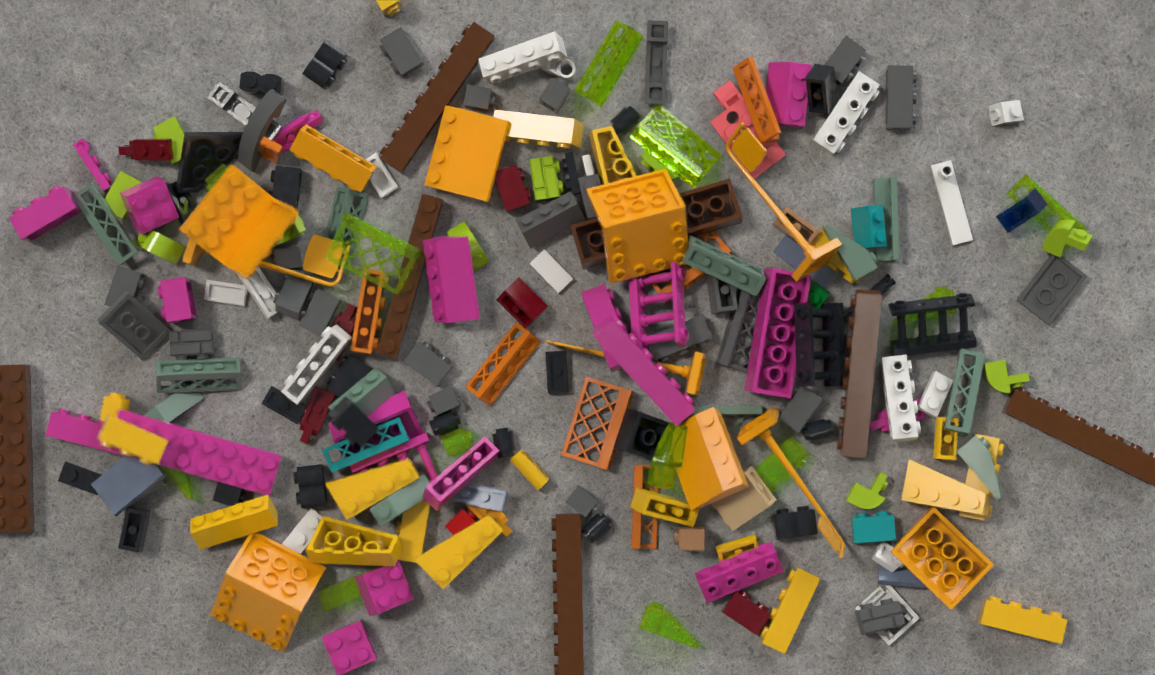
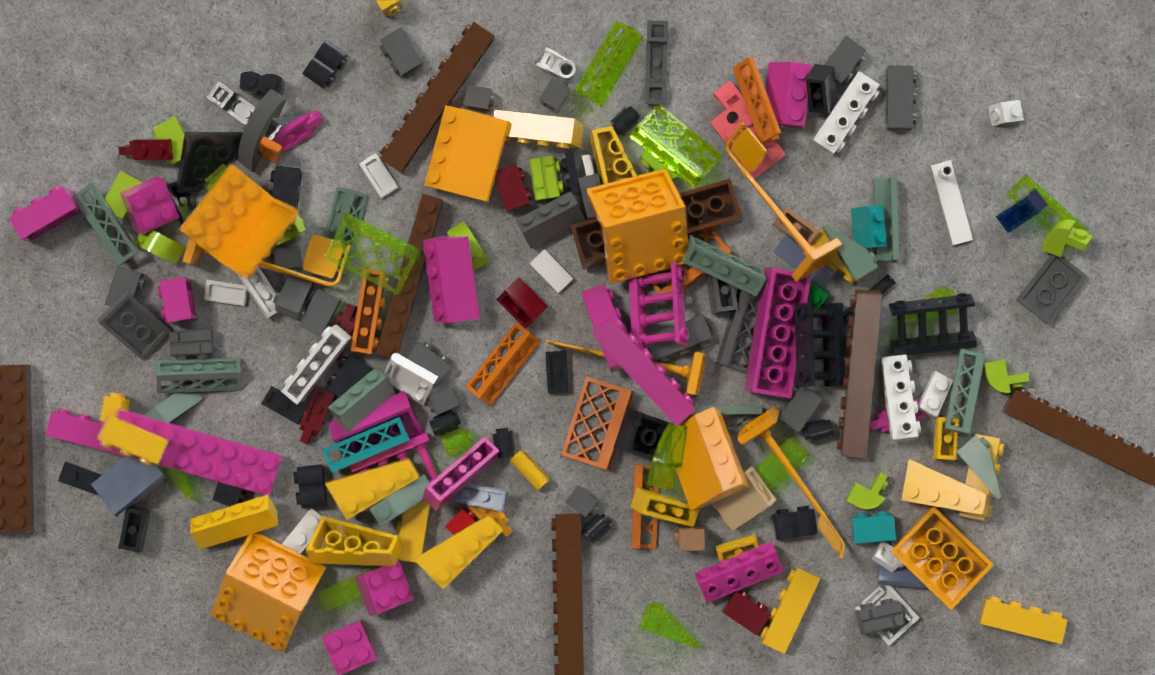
(92, 163): dark pink hinge -> none
(333, 158): light orange brick -> none
(352, 421): black brick -> none
(410, 377): none -> white container
(523, 58): white brick -> none

